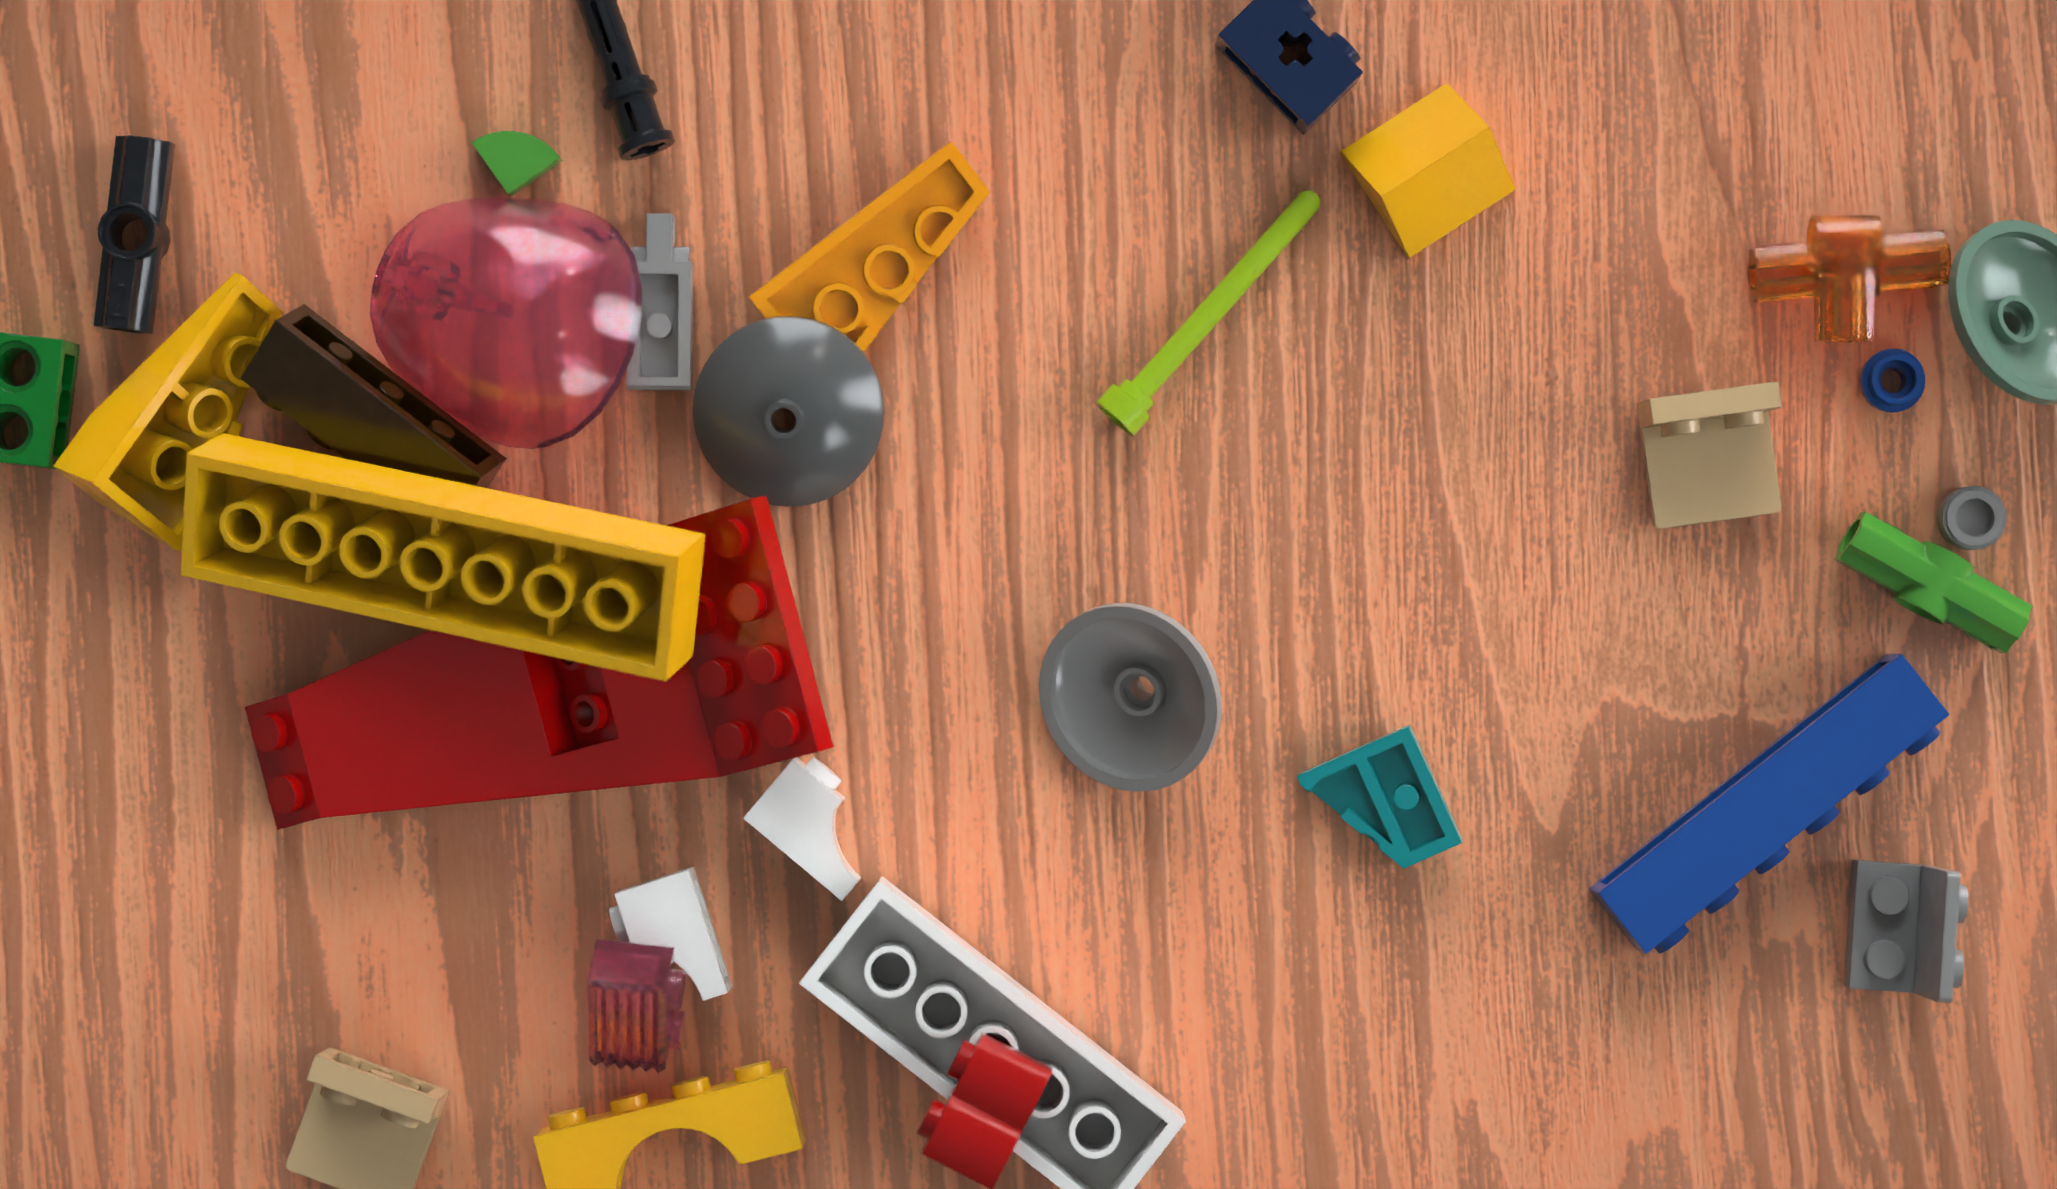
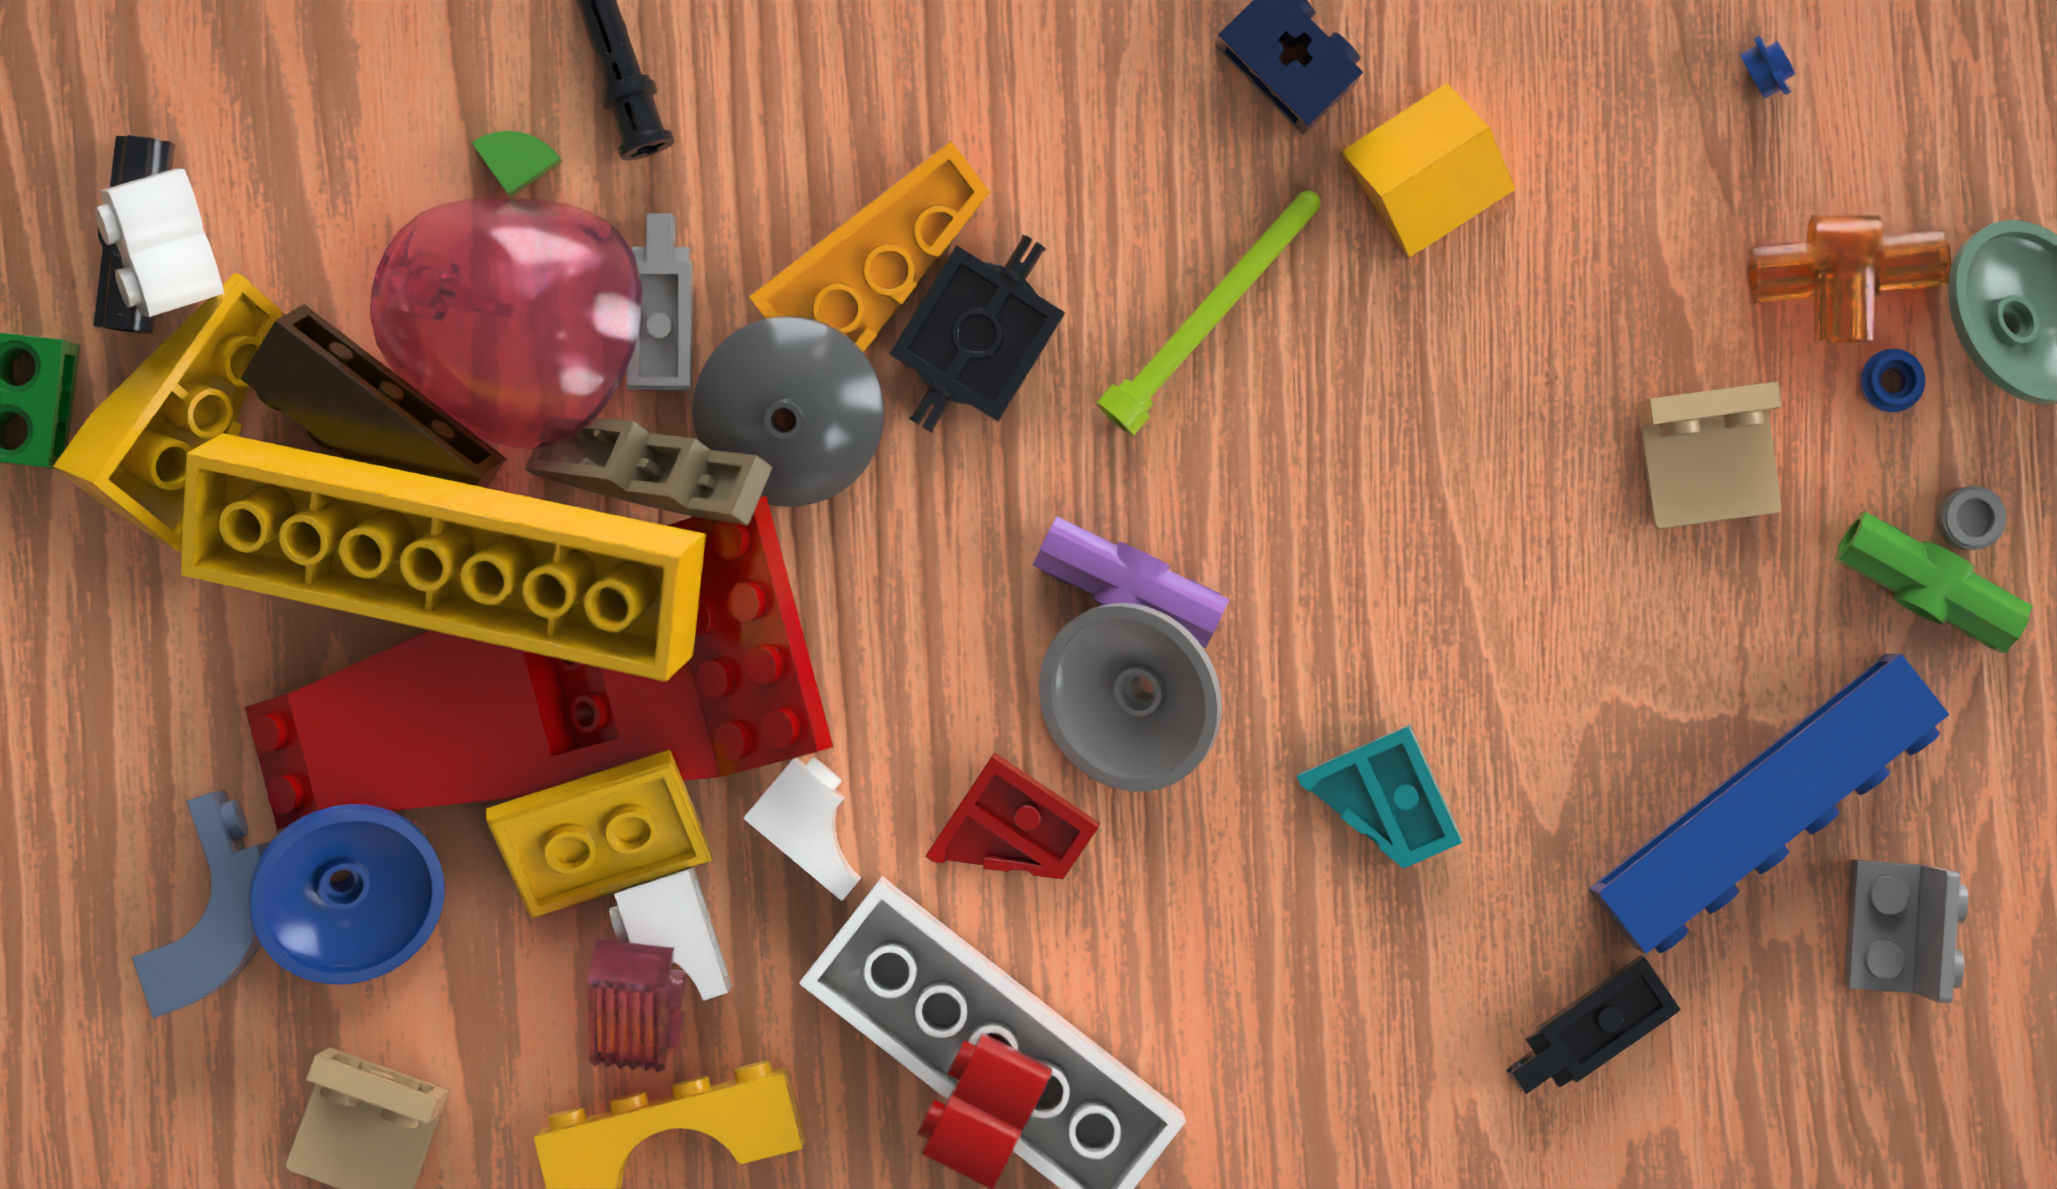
(159, 243): none -> white brick
(225, 934): none -> sand blue arch
(353, 925): none -> blue dish
(599, 834): none -> yellow tile
(655, 470): none -> dark tan slope
(977, 333): none -> black plate
(1014, 825): none -> red wing
(1128, 576): none -> medium lavender piece
(1595, 1027): none -> black hinge
(1768, 67): none -> blue plate

